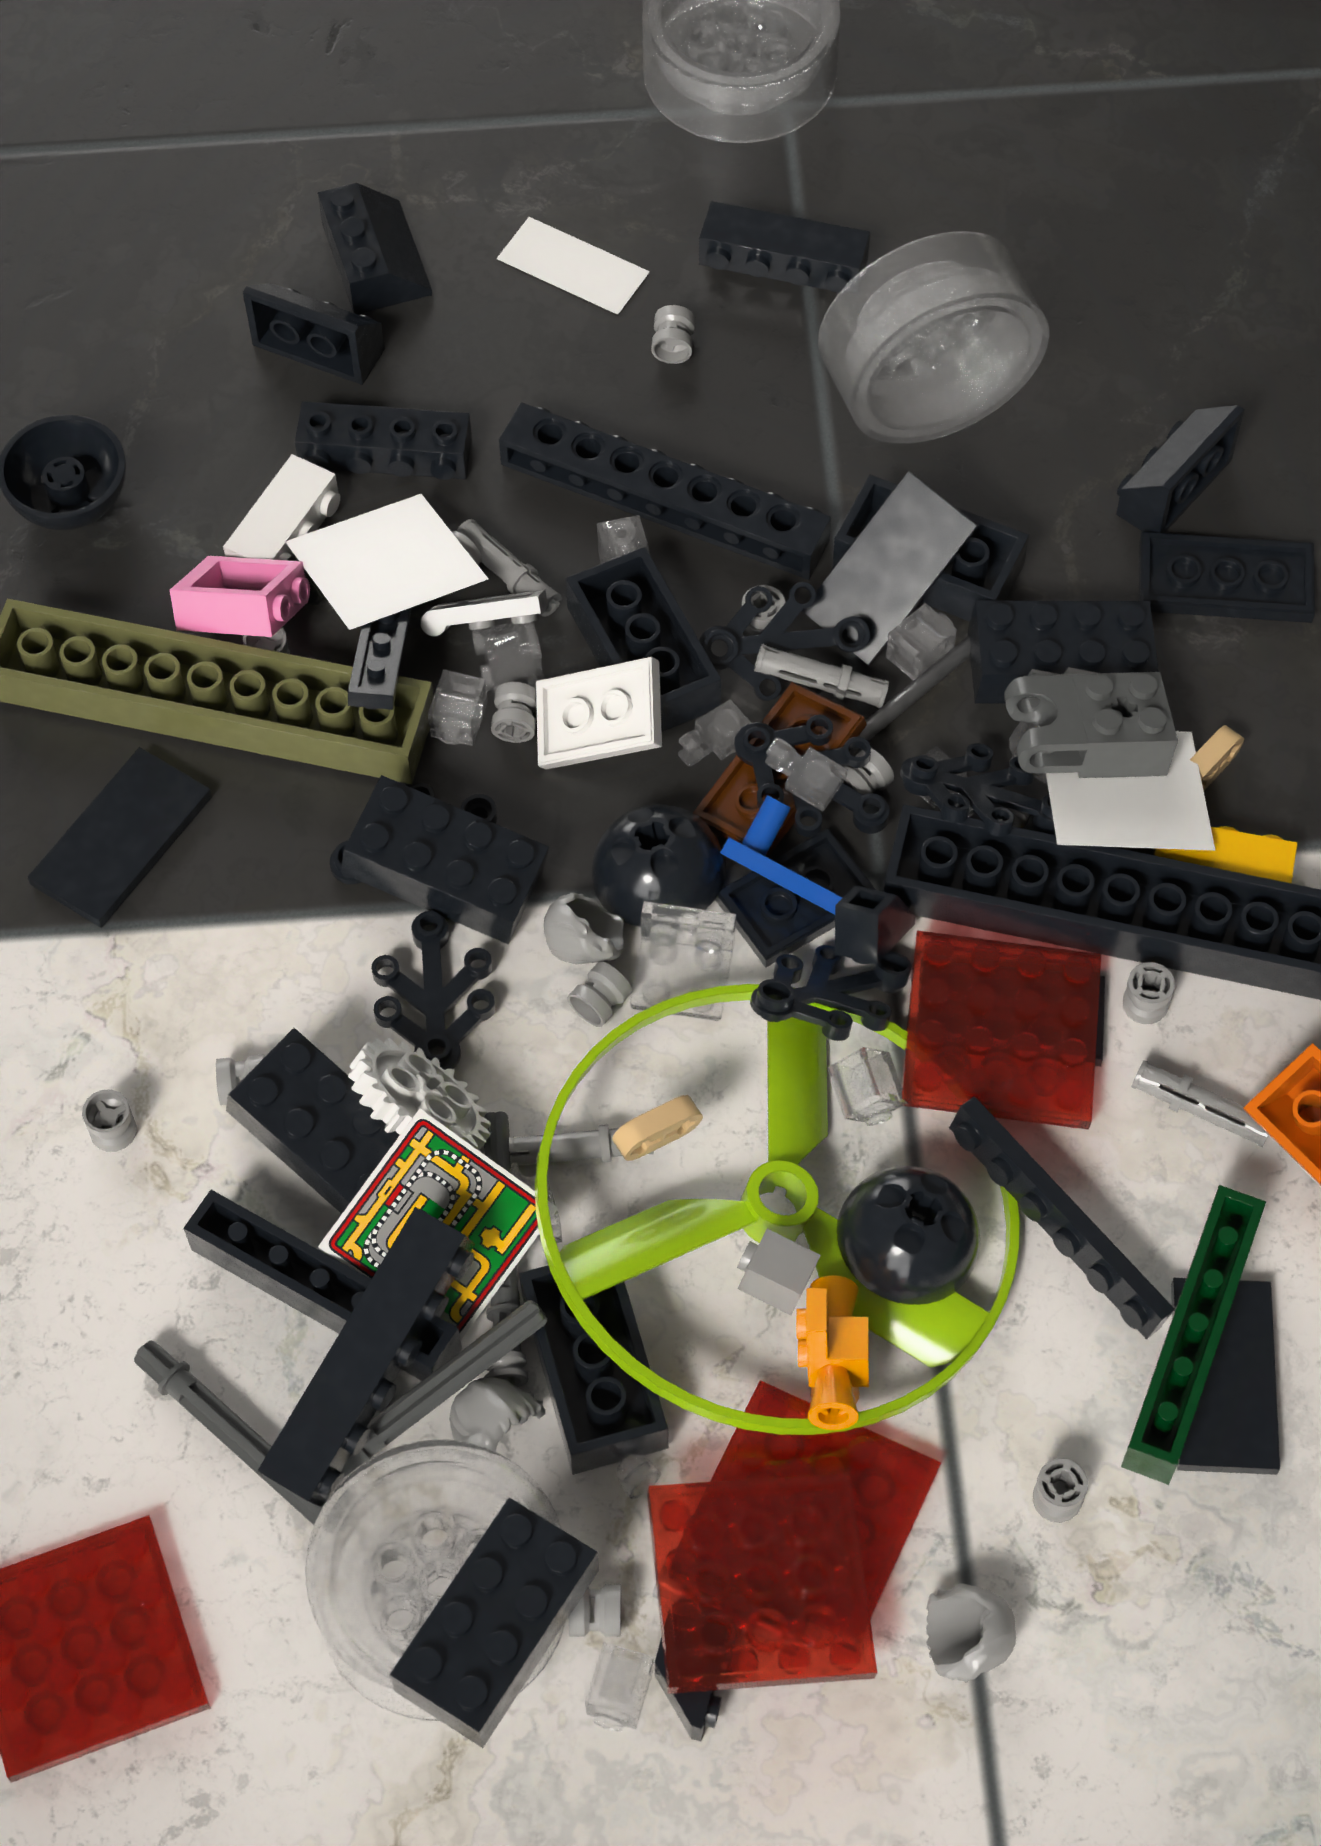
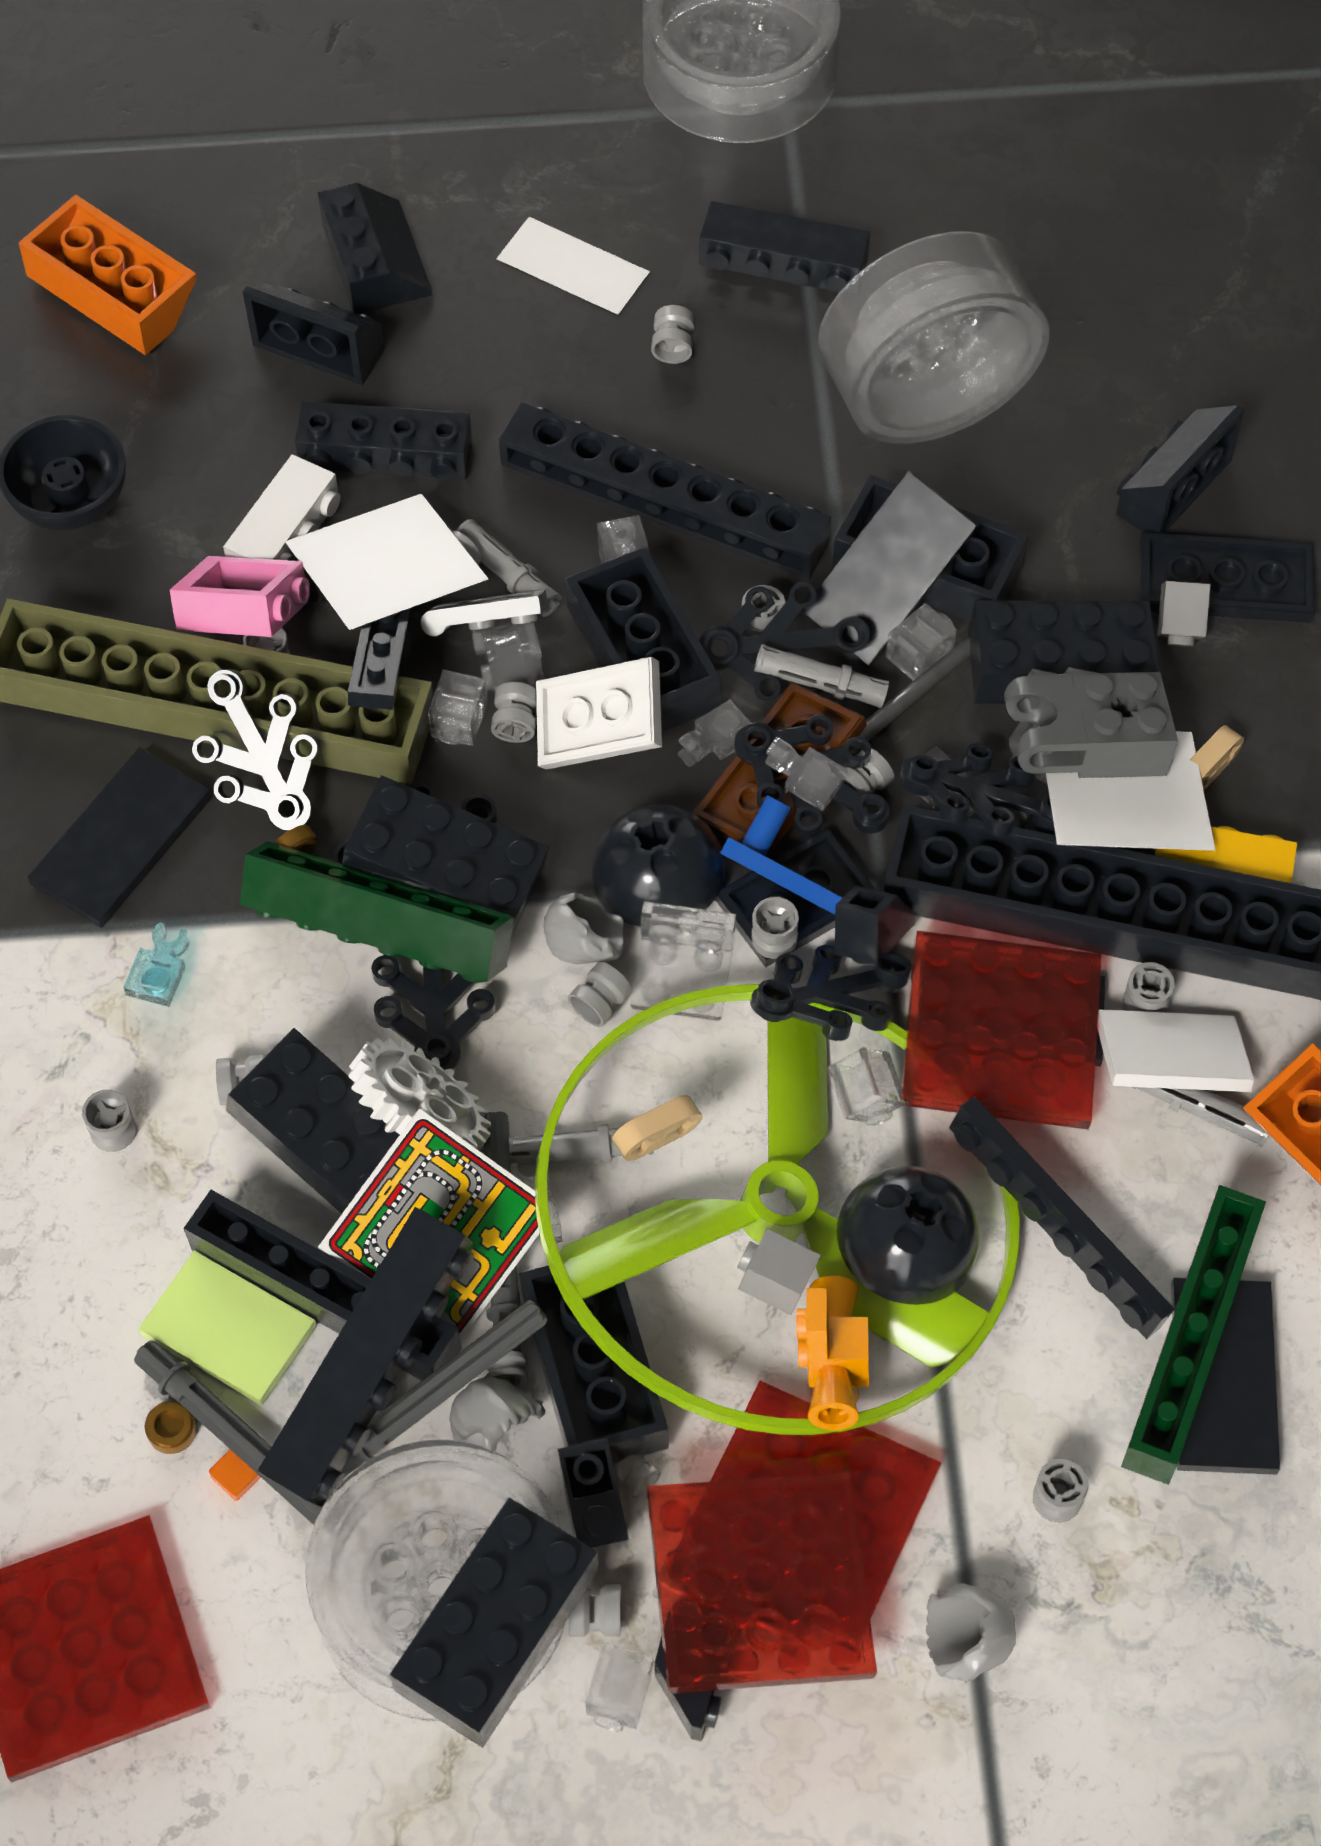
(108, 273): none -> orange slope
(158, 972): none -> clear light blue plate
(170, 1427): none -> pearl gold tile
(227, 1327): none -> yellowish green tile
(233, 1475): none -> orange piece
(261, 756): none -> plant
(299, 838): none -> pearl gold tile
(376, 912): none -> dark green brick
(592, 1493): none -> black slope
(777, 917): none -> light grey wheel
(1174, 1050): none -> white tile
(1183, 612): none -> light grey brick

